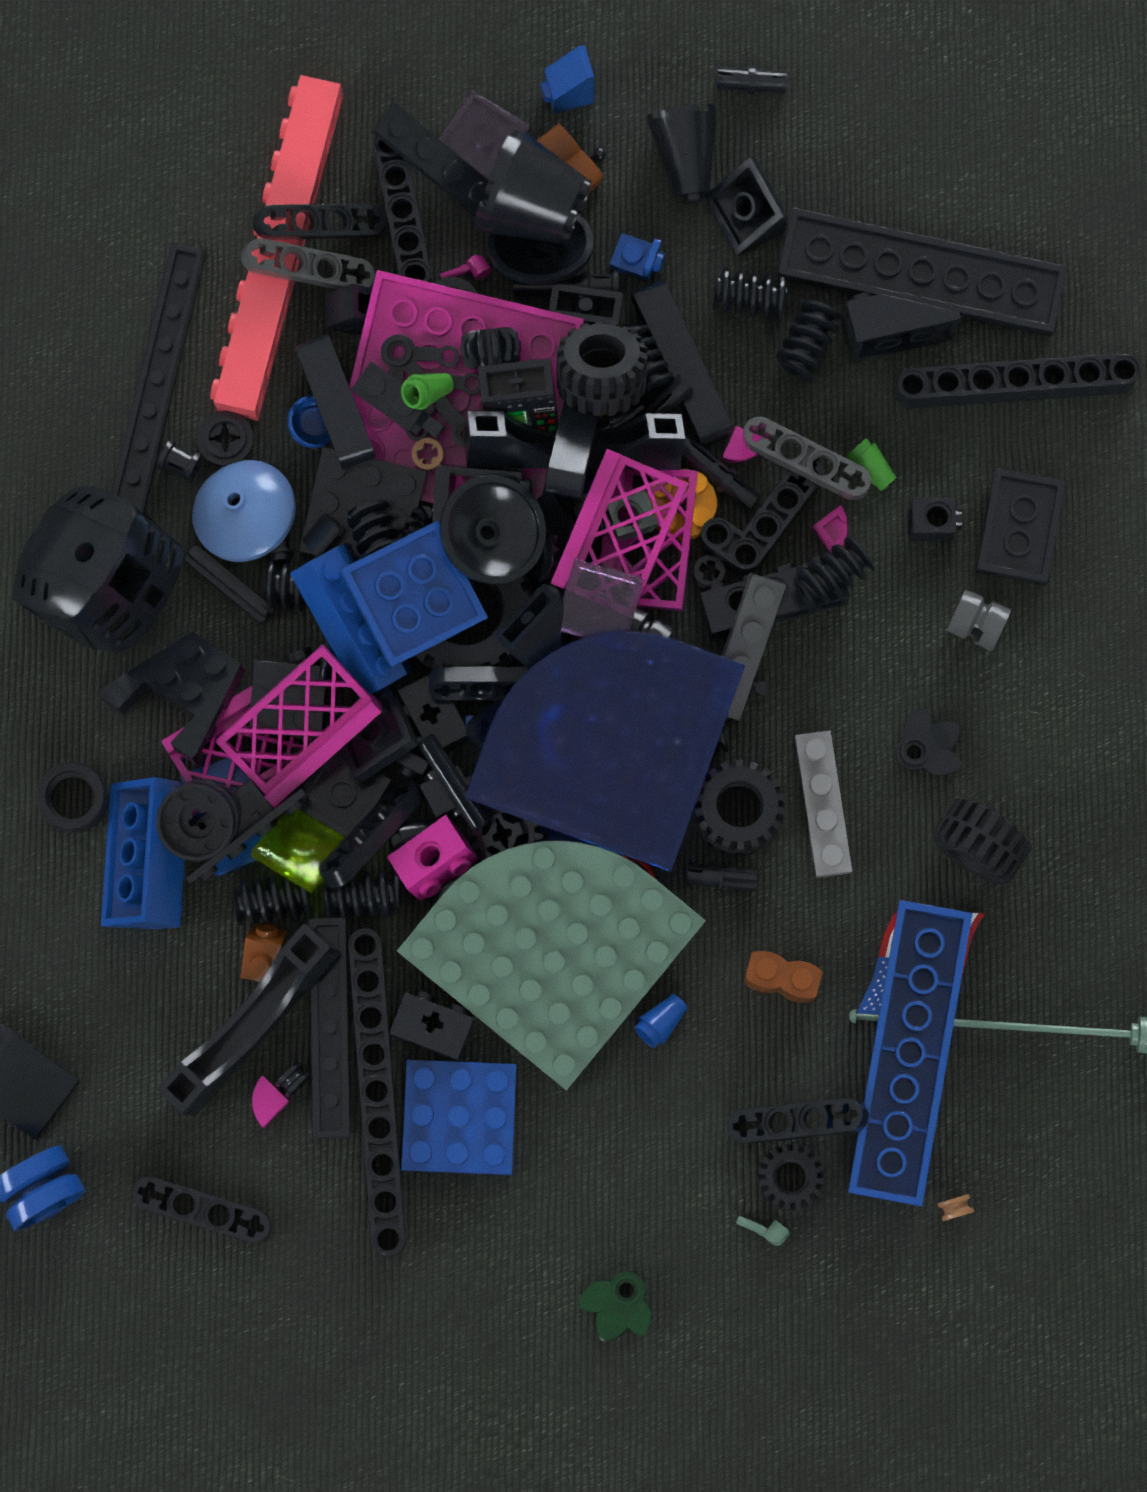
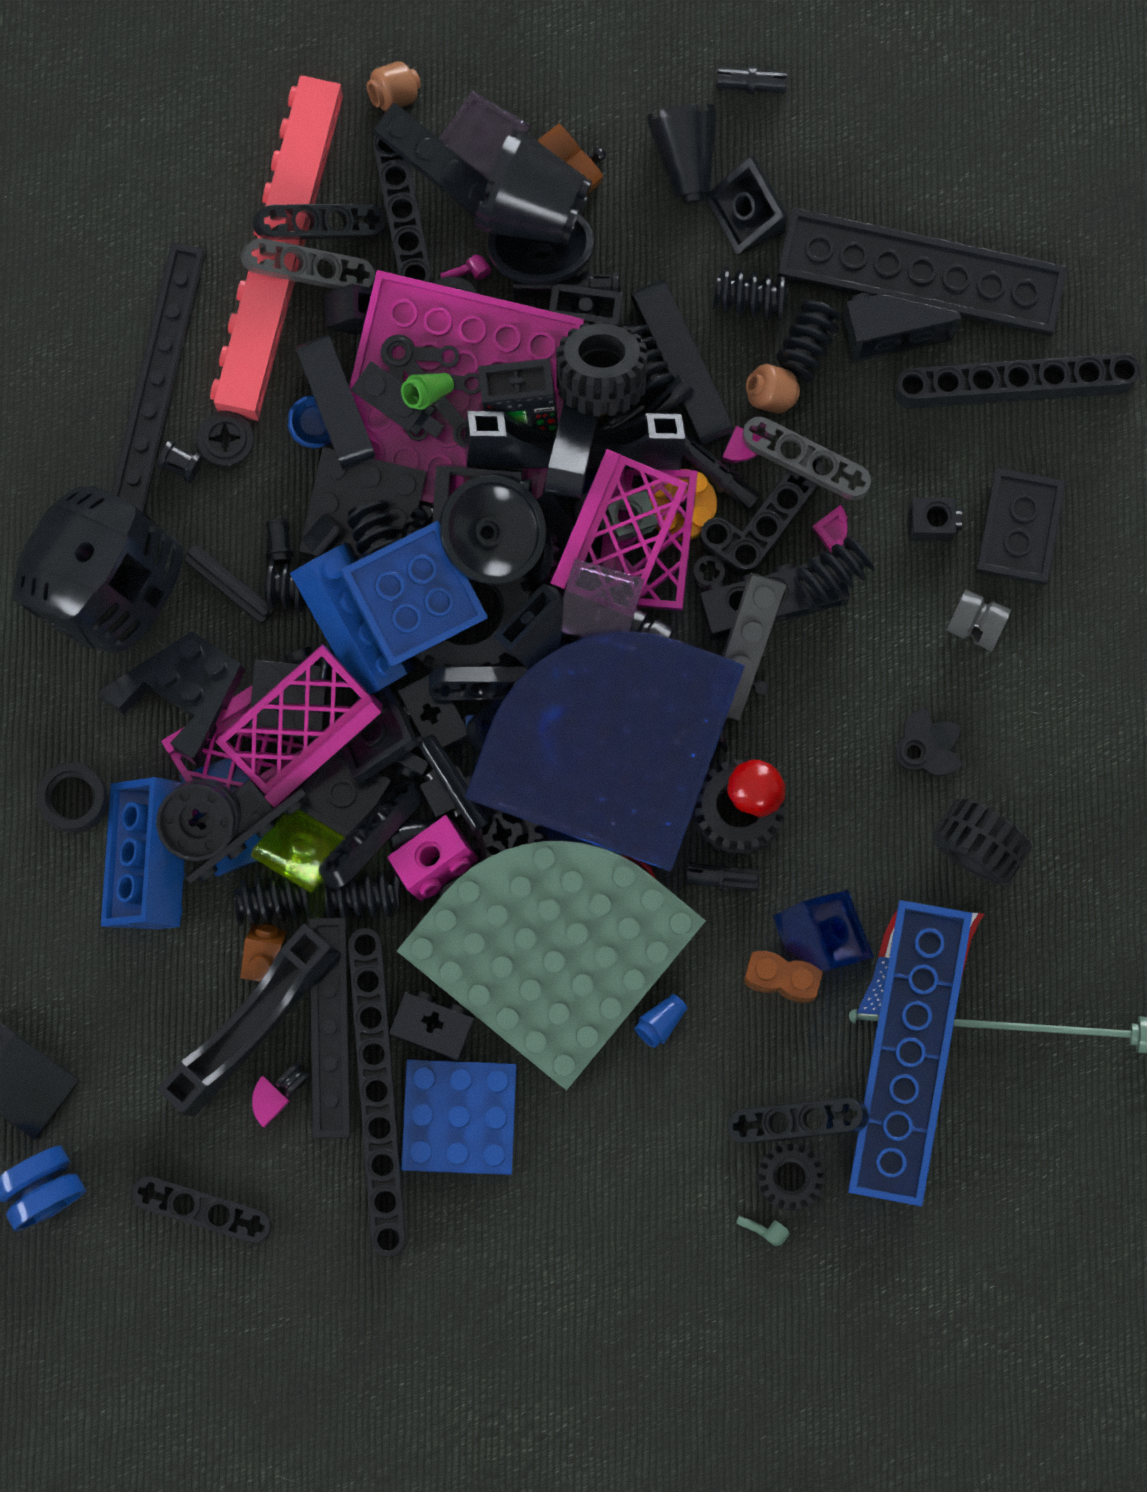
(252, 525): medium blue dish -> none
(393, 84): none -> nougat head
(420, 446): medium nougat bush -> none
(490, 347): black gear -> none
(569, 81): blue slope -> none
(615, 1311): dark green plate -> none
(637, 257): blue bracket -> none
(756, 788): none -> red hair
(772, 389): none -> nougat head
(823, 804): light grey plate -> none
(824, 932): none -> clear blue slope
(871, 459): bright green cone -> none
(955, 1207): medium nougat bush -> none

